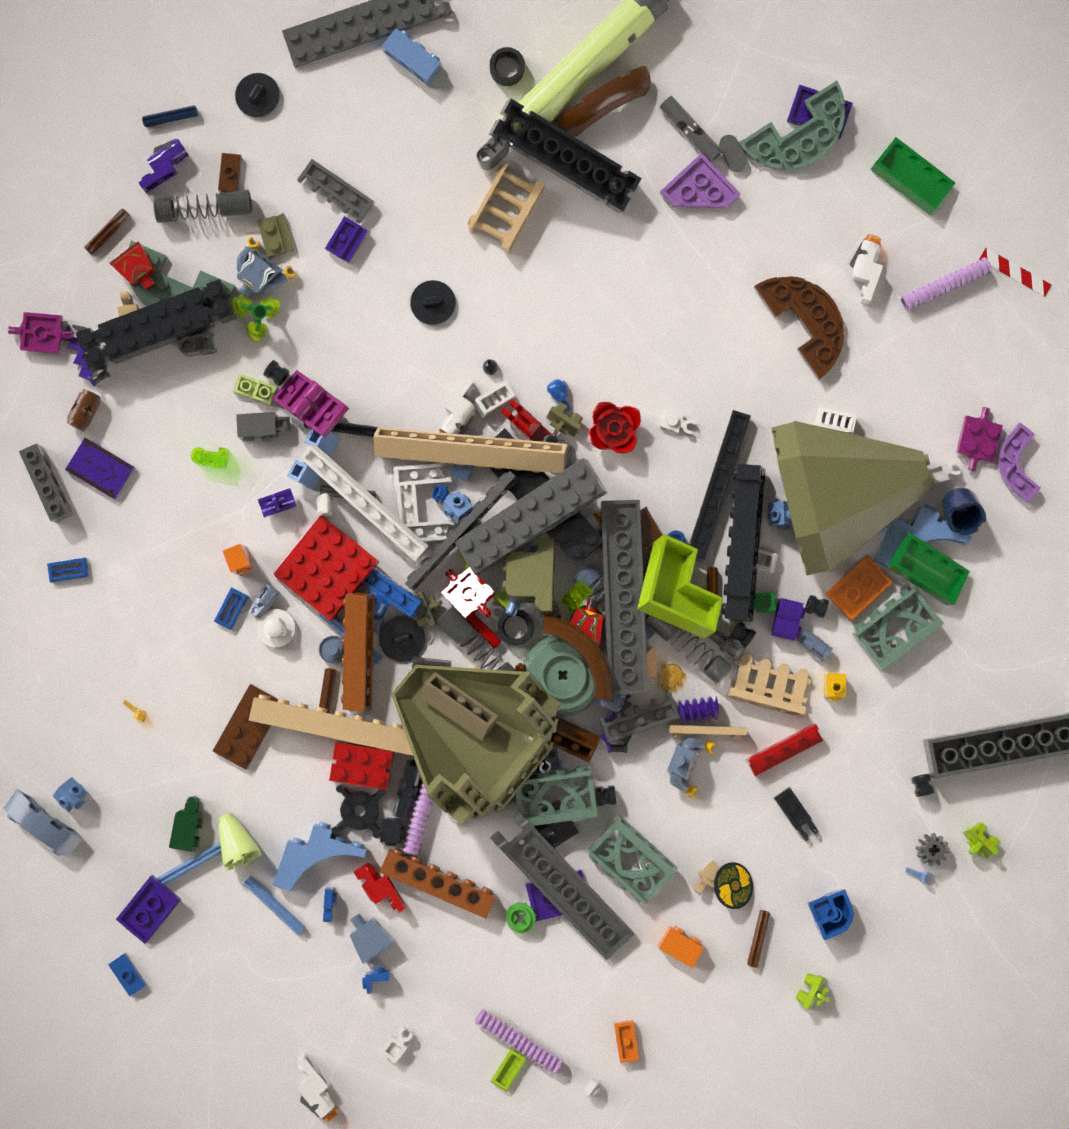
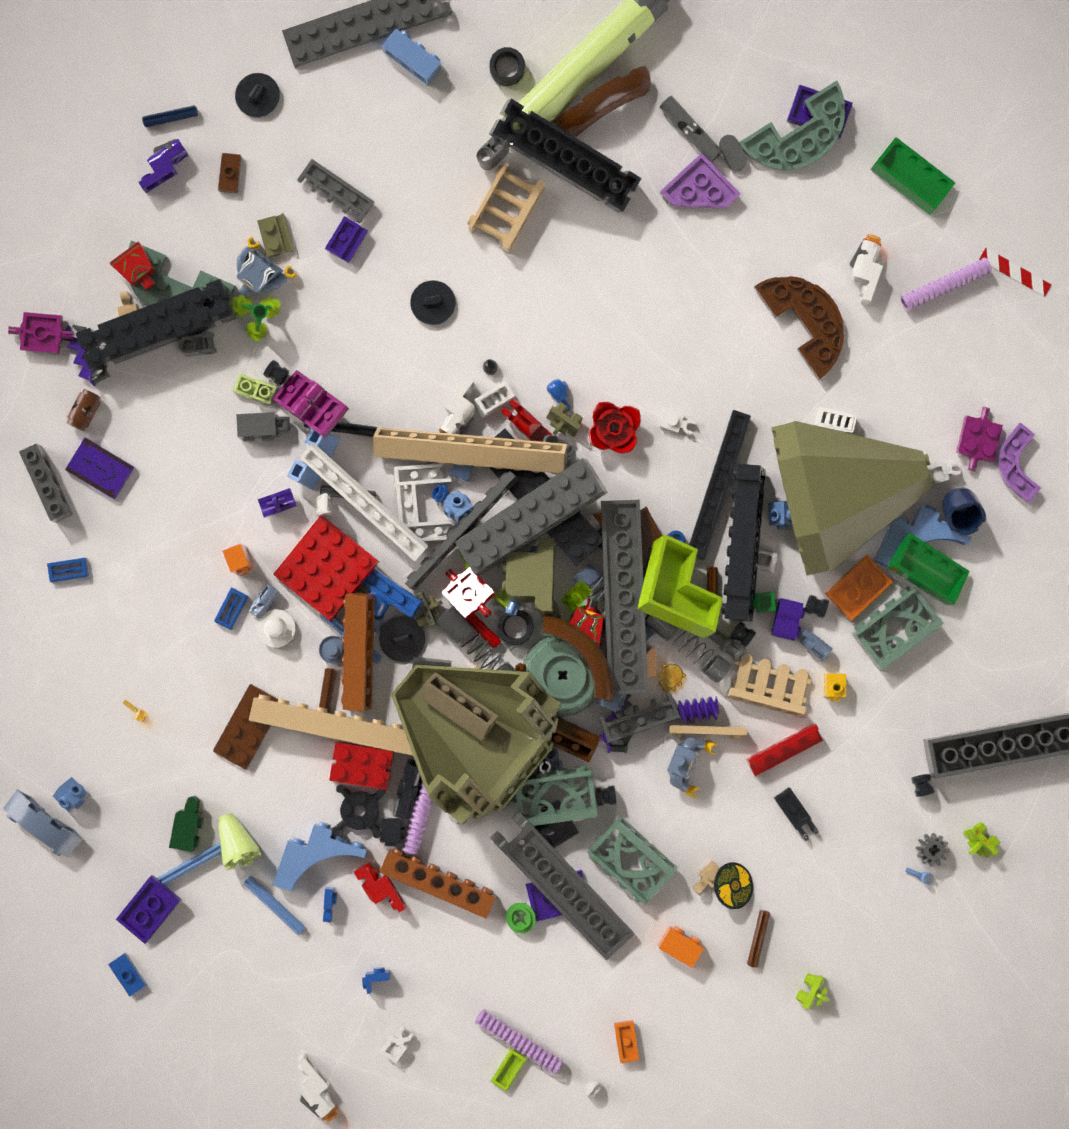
(101, 237): reddish brown axle -> none
(209, 458): clear neon green leg -> none
(229, 204): dark grey piece -> none
(369, 937): sand blue torso -> none
(832, 913): blue brick -> none

